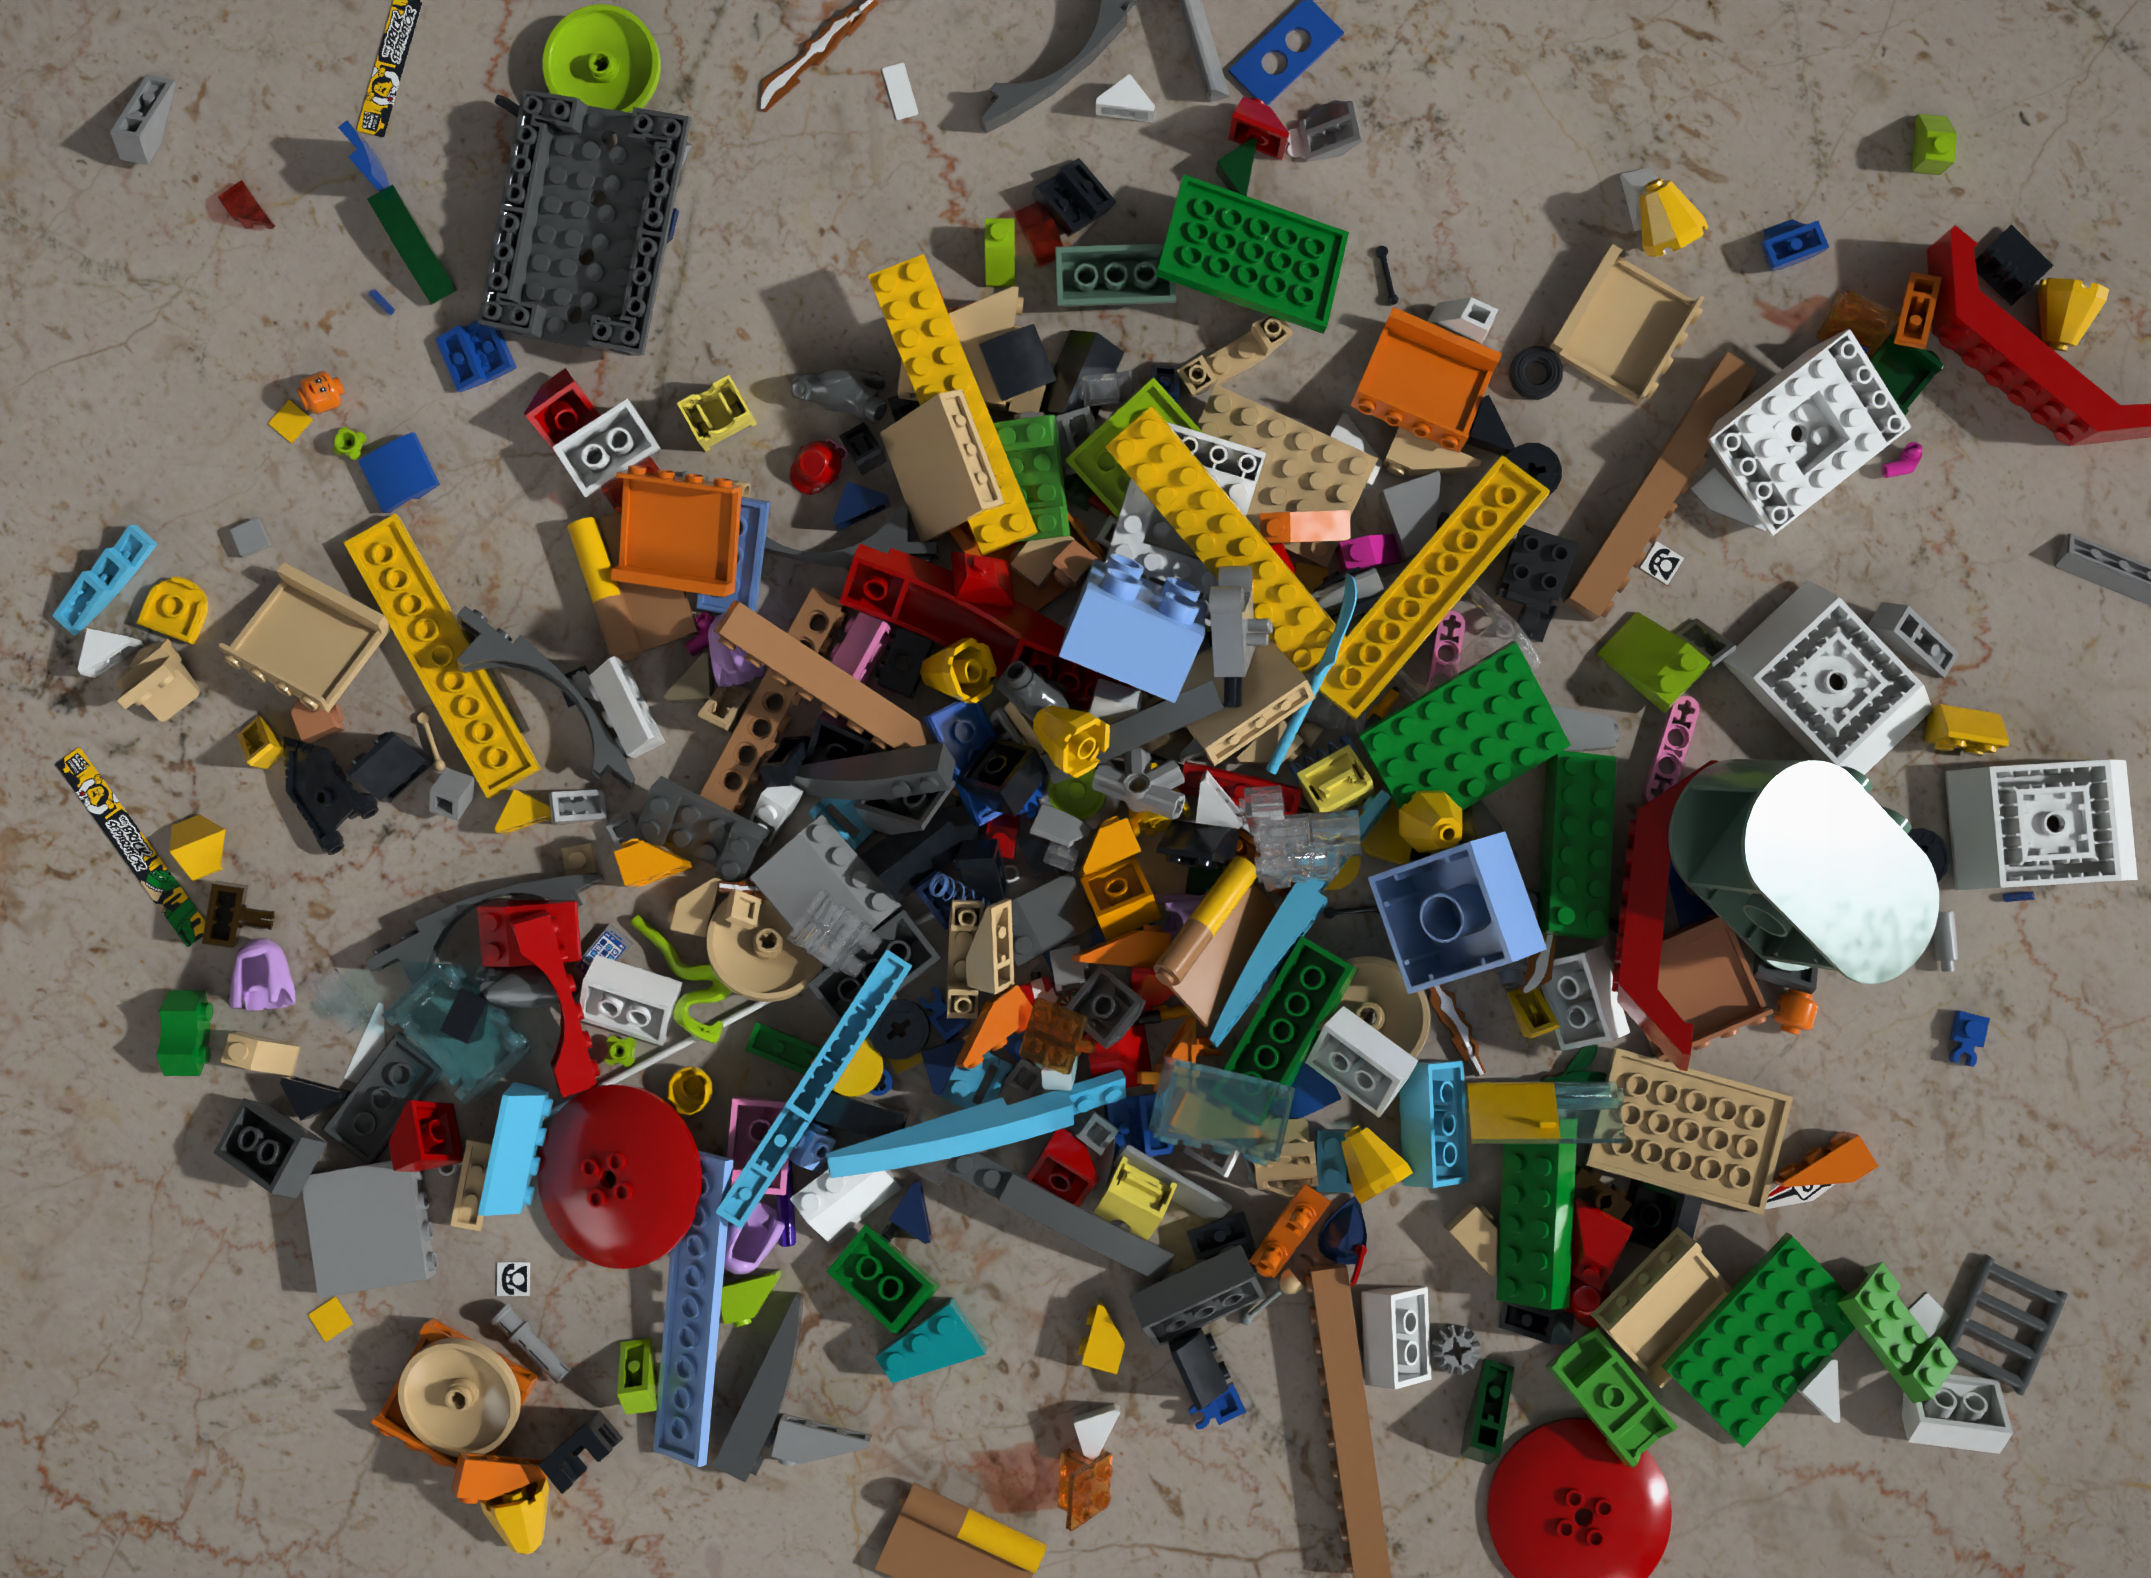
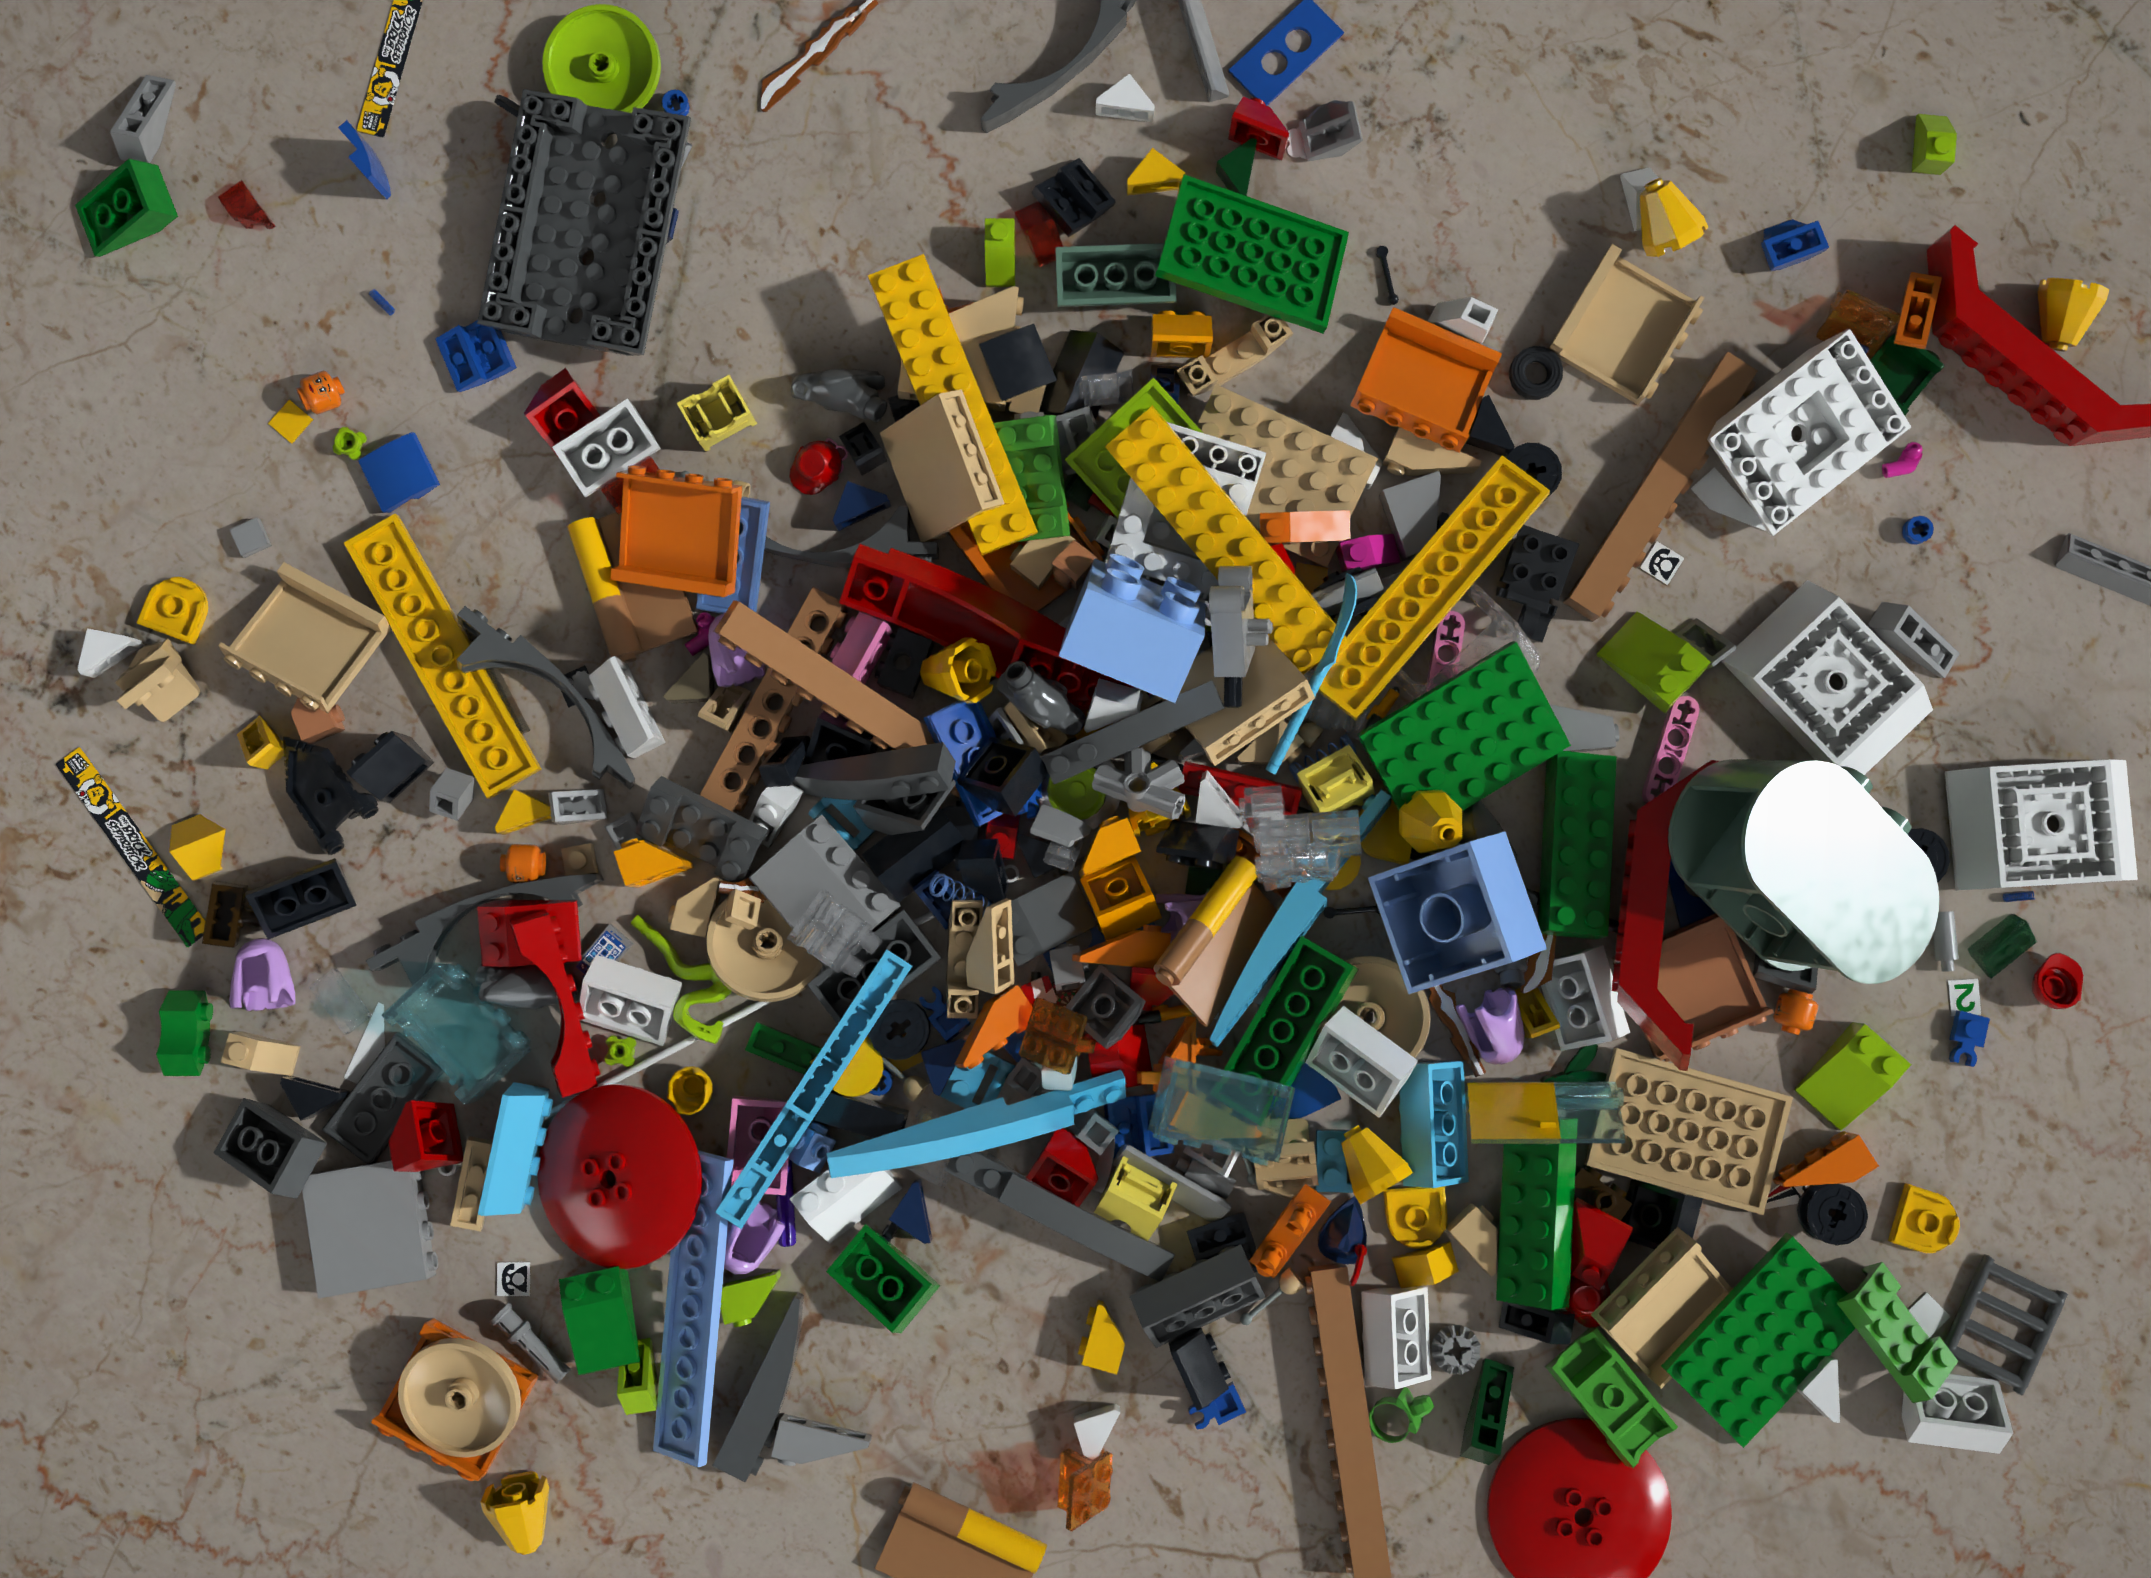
(105, 580): medium azure slope -> none
(126, 207): none -> green slope
(301, 898): none -> black slope
(330, 1319): yellow sticker -> none
(412, 244): dark green slope -> none
(424, 719): tan hinge -> none
(466, 1017): black slope -> none
(492, 1475): orange slope -> none
(523, 863): none -> orange head
(563, 1463): black panel -> none
(600, 1319): none -> green slope
(680, 96): none -> blue bush
(900, 91): white sticker -> none
(912, 1086): none -> tan hinge
(931, 1344): teal wedge -> none
(982, 580): red slope -> none
(1071, 738): yellow cone -> none
(1154, 175): none -> yellow slope
(1181, 335): none -> light orange slope
(1206, 1177): none -> light grey cylinder
(1414, 1408): none -> bright green piece
(1416, 1215): none -> yellow tile
(1425, 1265): none -> yellow slope
(1495, 1026): none -> lavender hair
(1848, 1220): none -> black piece
(1852, 1075): none -> lime slope
(1916, 539): none -> blue bush
(1924, 1221): none -> yellow tile
(1964, 996): none -> white sticker
(1965, 729): yellow slope -> none
(2002, 945): none -> clear green slope
(2012, 265): black hinge -> none
(2058, 982): none -> red hat

